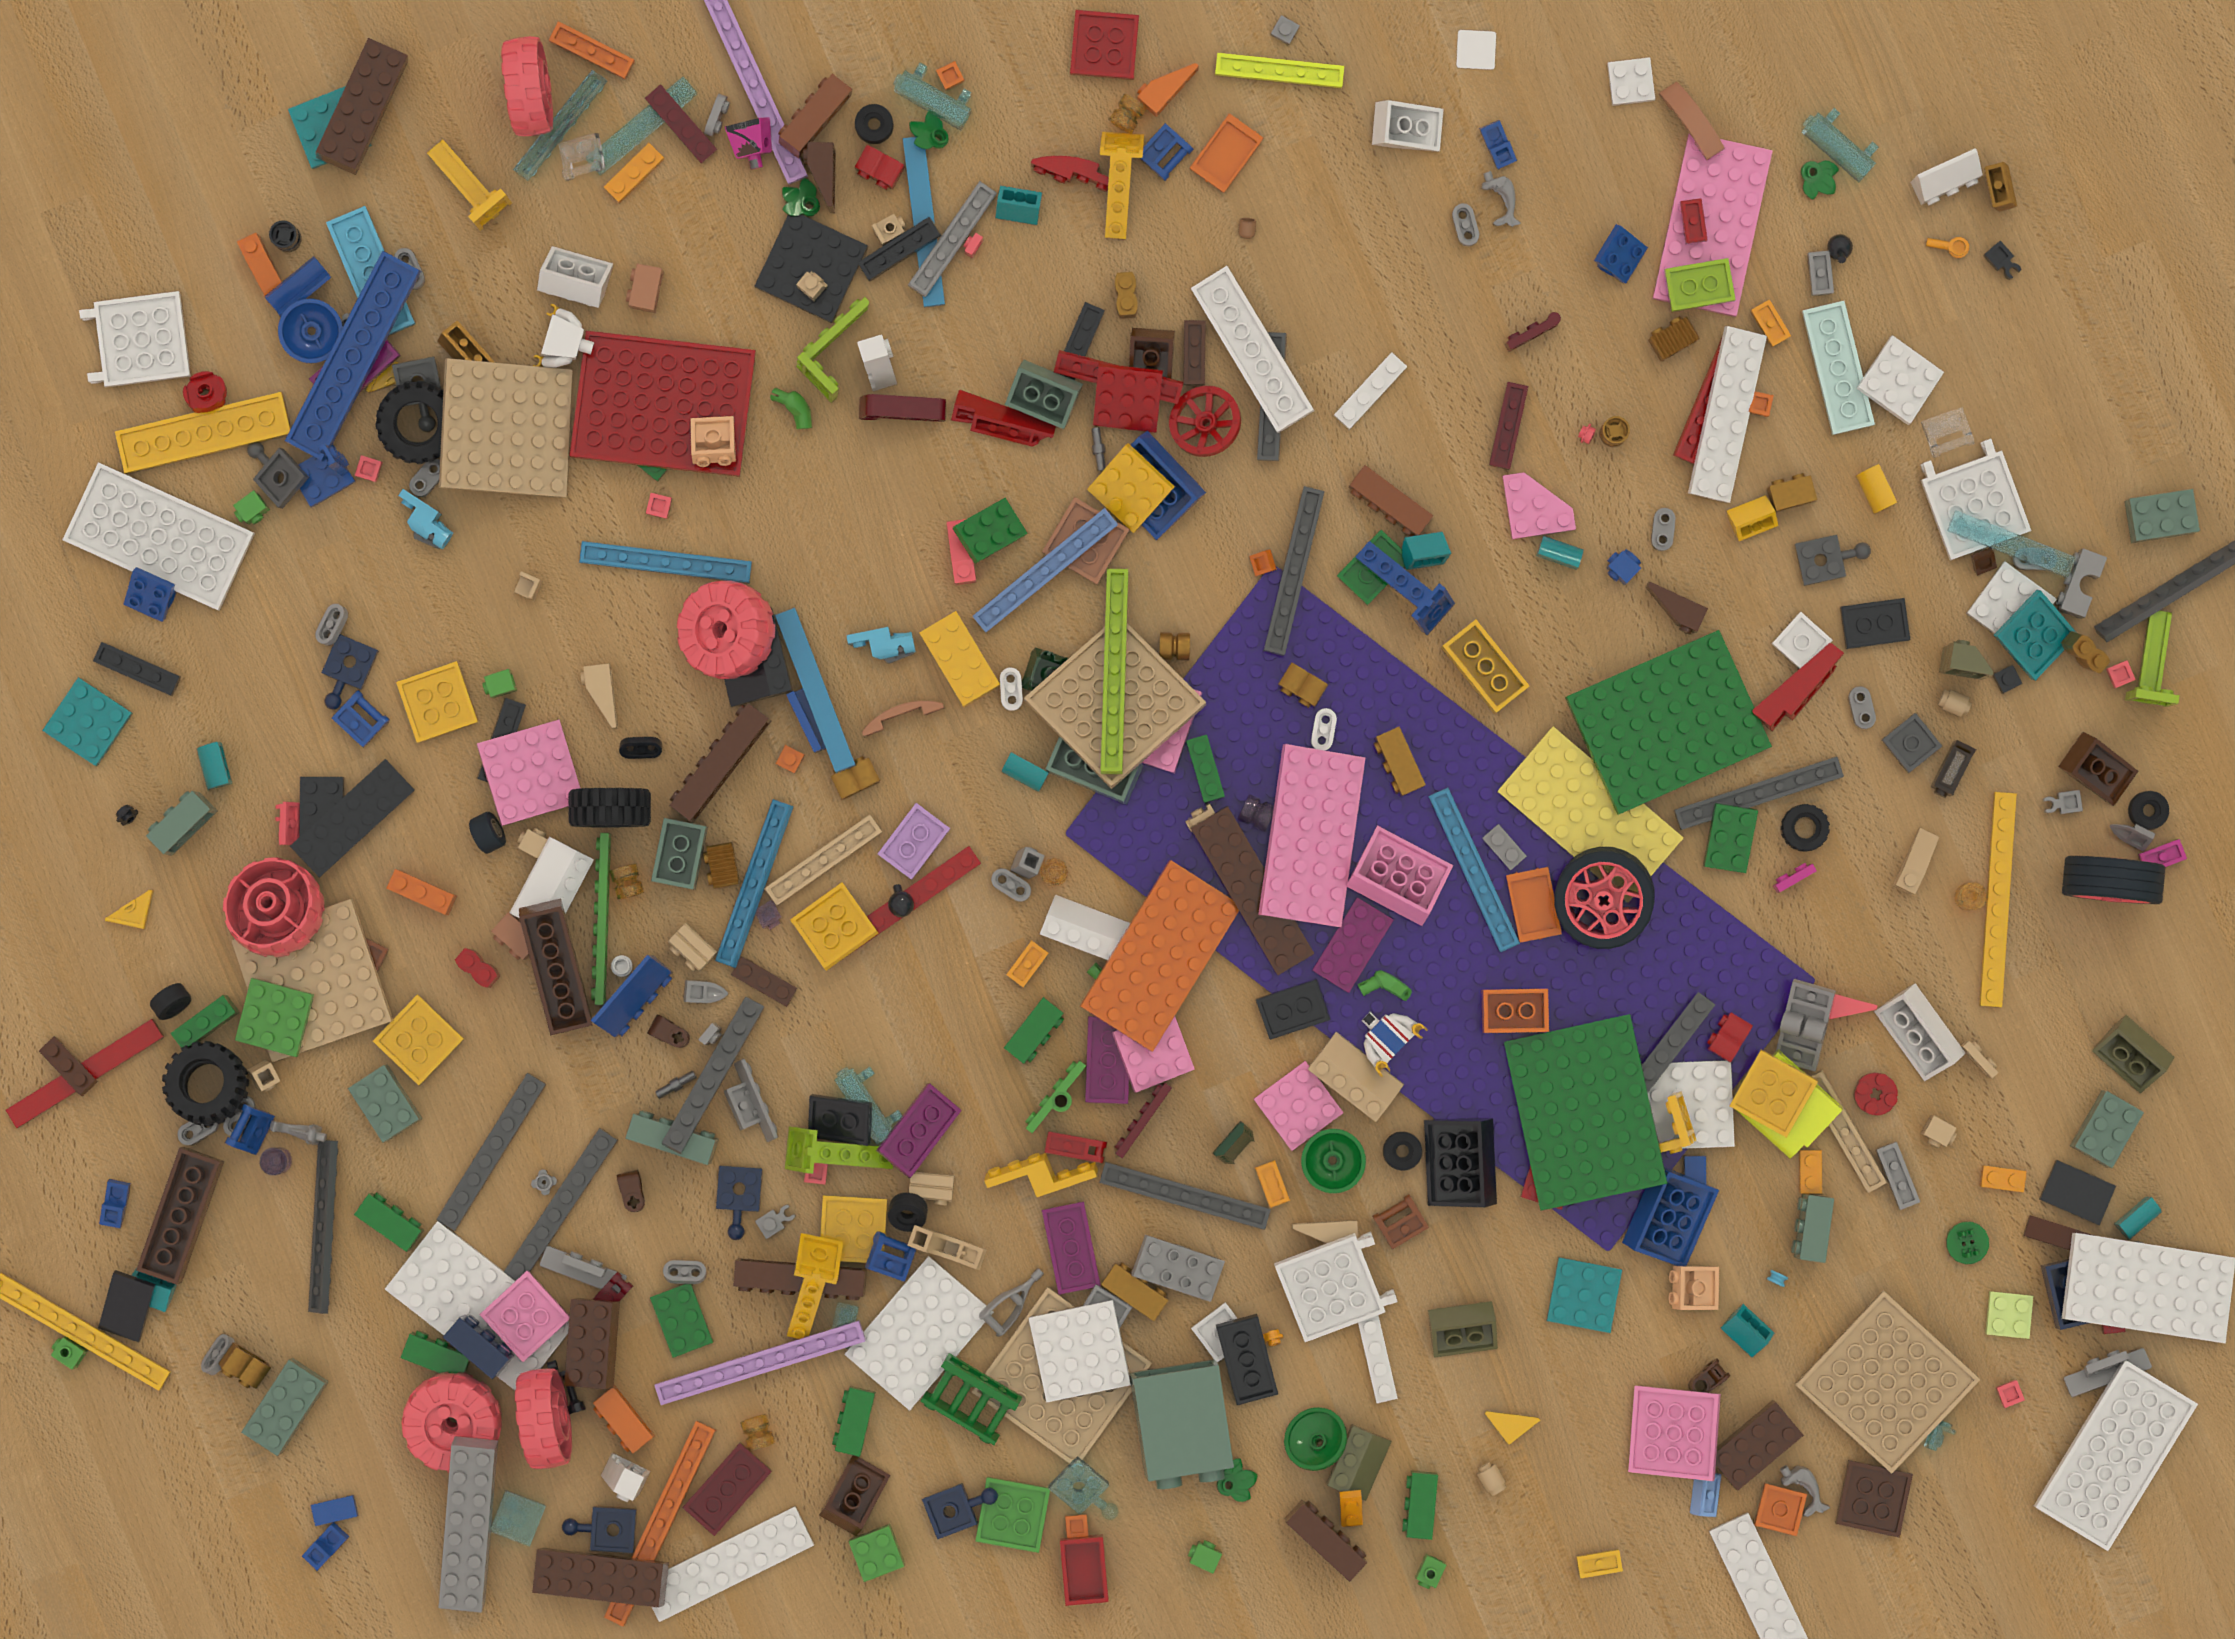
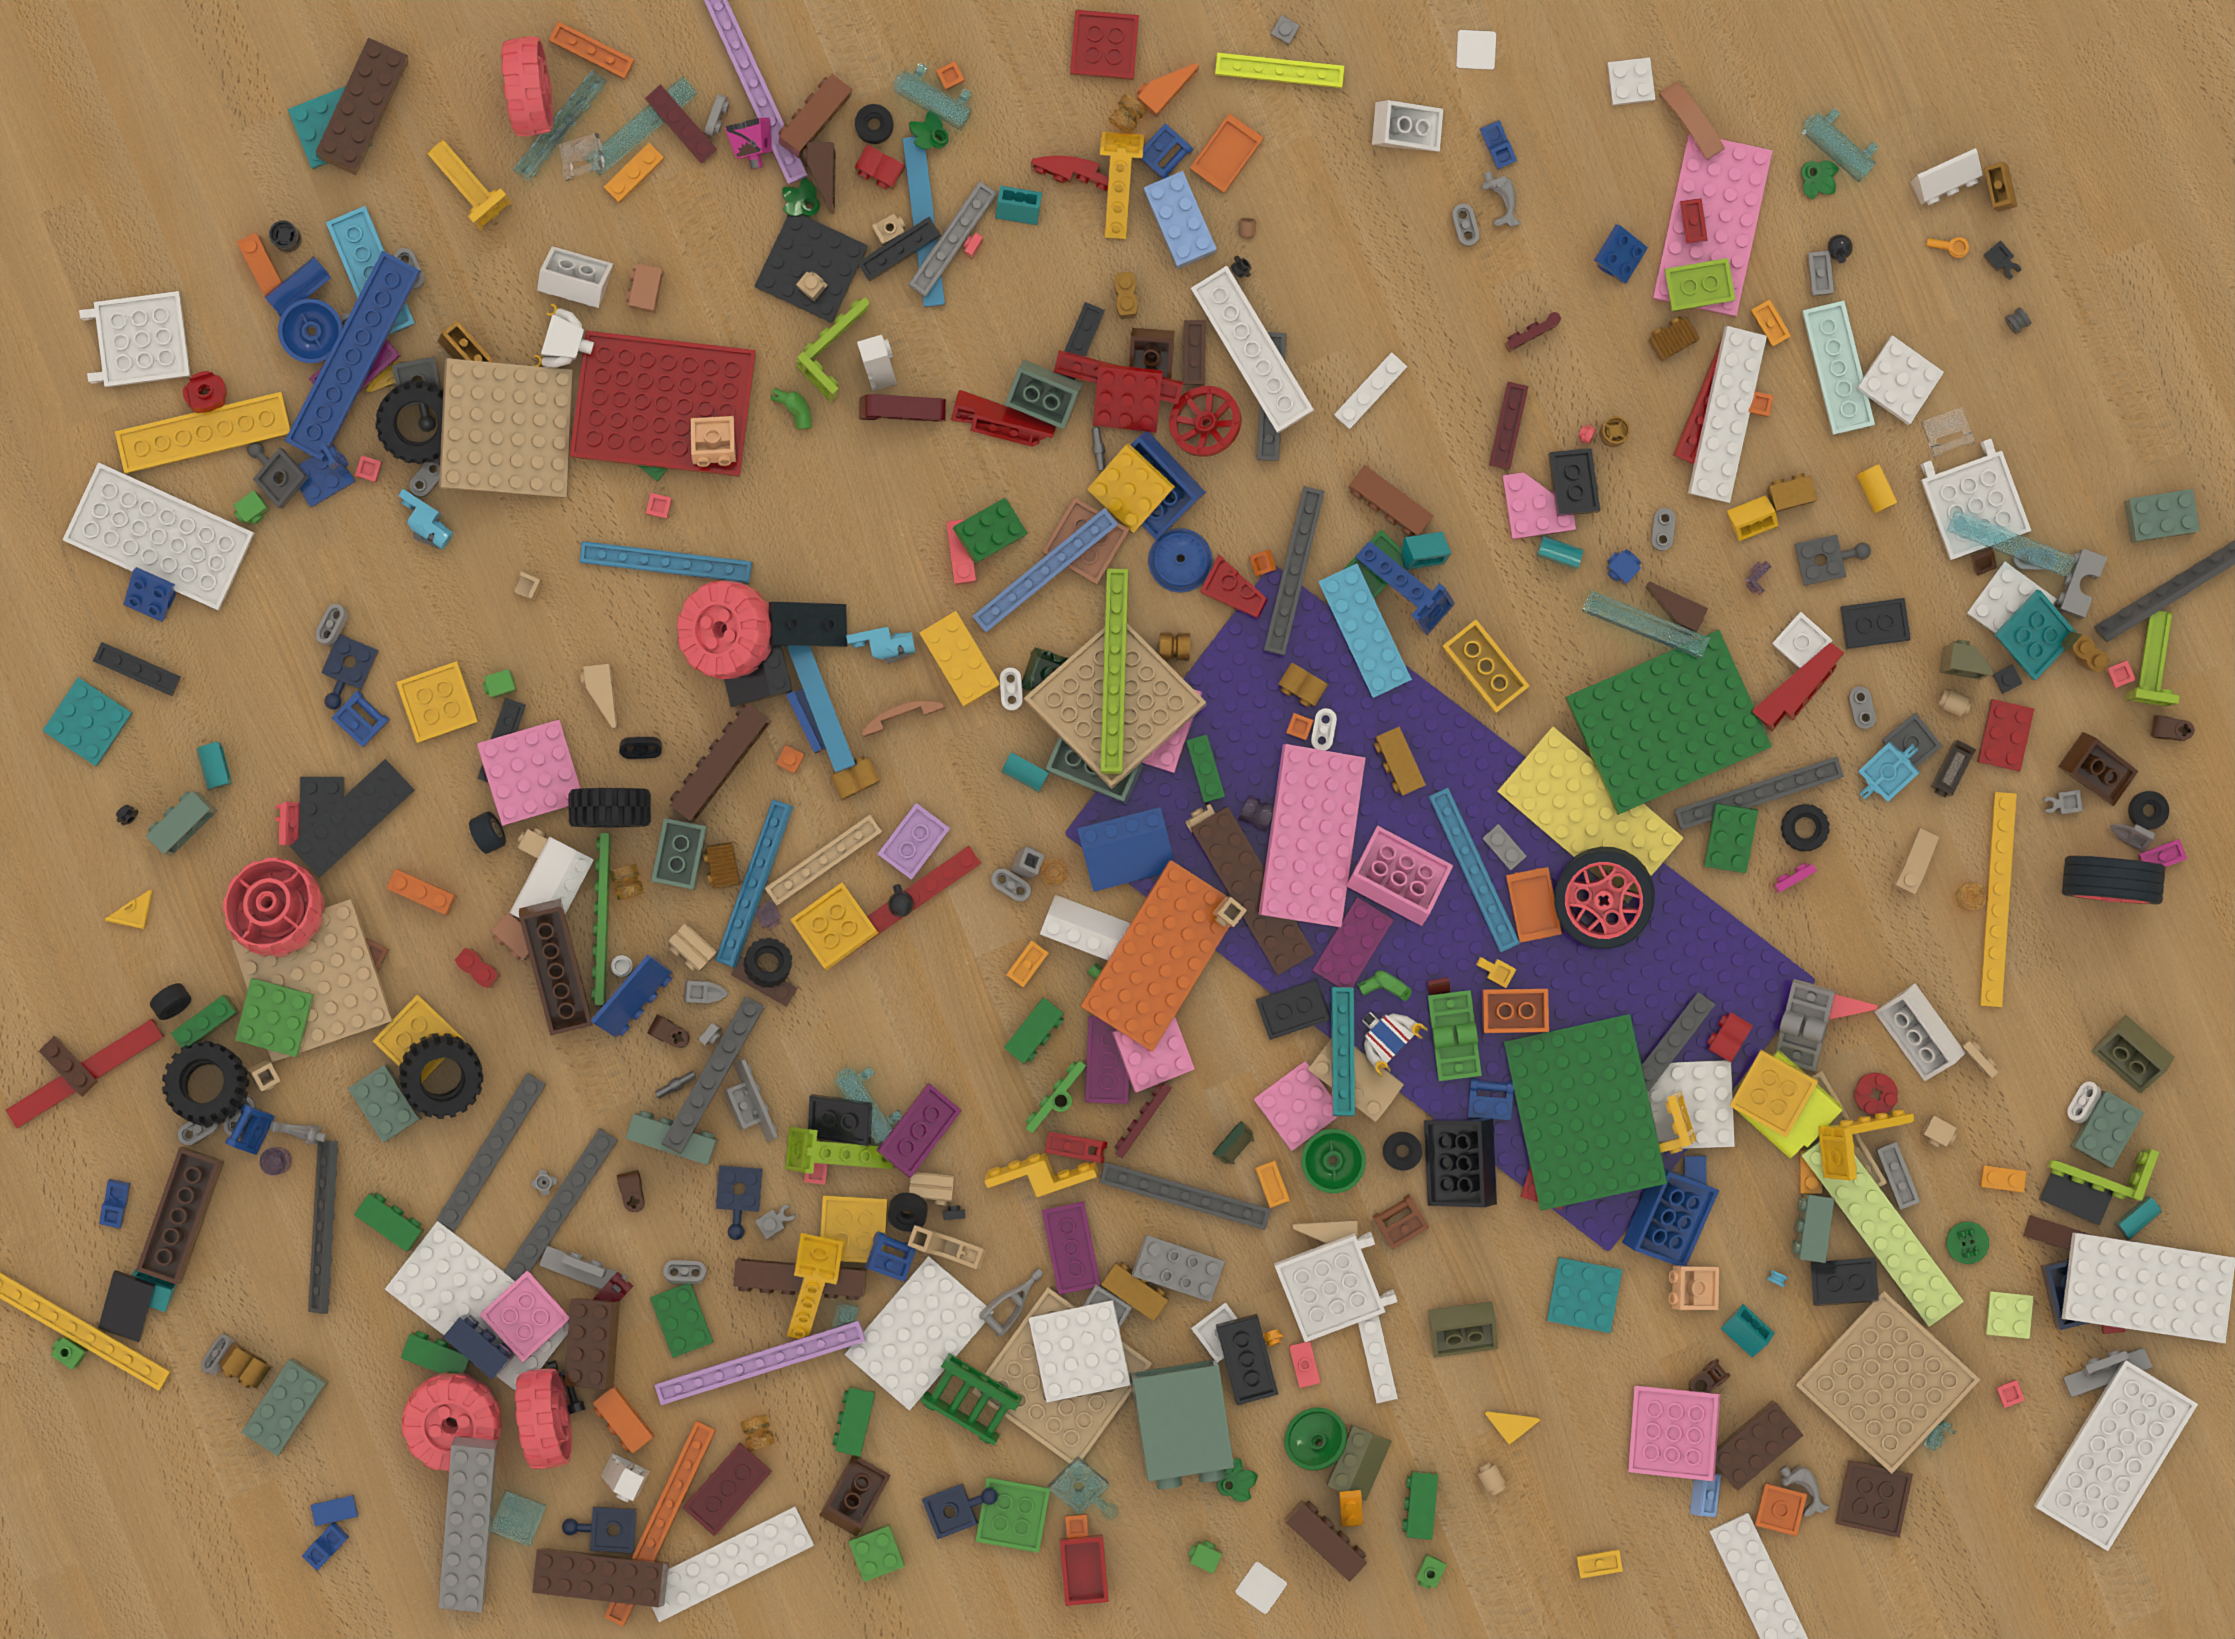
(452, 1101): none -> black tyre
(762, 978): none -> black tyre
(808, 624): none -> black plate
(954, 1212): none -> black plate
(1125, 849): none -> blue slope
(1179, 220): none -> light blue brick
(1180, 575): none -> blue hat
(1228, 912): none -> tan brick
(1232, 589): none -> red wing
(1241, 267): none -> black plate
(1261, 1587): none -> white sticker
(1299, 726): none -> orange plate
(1304, 1364): none -> coral plate
(1342, 1051): none -> teal plate
(1364, 630): none -> medium azure plate
(1438, 986): none -> dark red slope
(1454, 1035): none -> bright green plate
(1490, 1106): none -> blue plate
(1498, 972): none -> yellow plate
(1574, 482): none -> black plate
(1646, 624): none -> clear light blue plate
(1757, 571): none -> bracket
(1838, 1144): none -> yellow bracket
(1844, 1281): none -> black plate
(1888, 771): none -> medium azure plate
(1890, 1240): none -> yellowish green plate
(2005, 735): none -> red plate
(2017, 320): none -> dark grey wheel
(2083, 1102): none -> white plate
(2138, 1180): none -> lime bracket
(2168, 728): none -> reddish brown piece

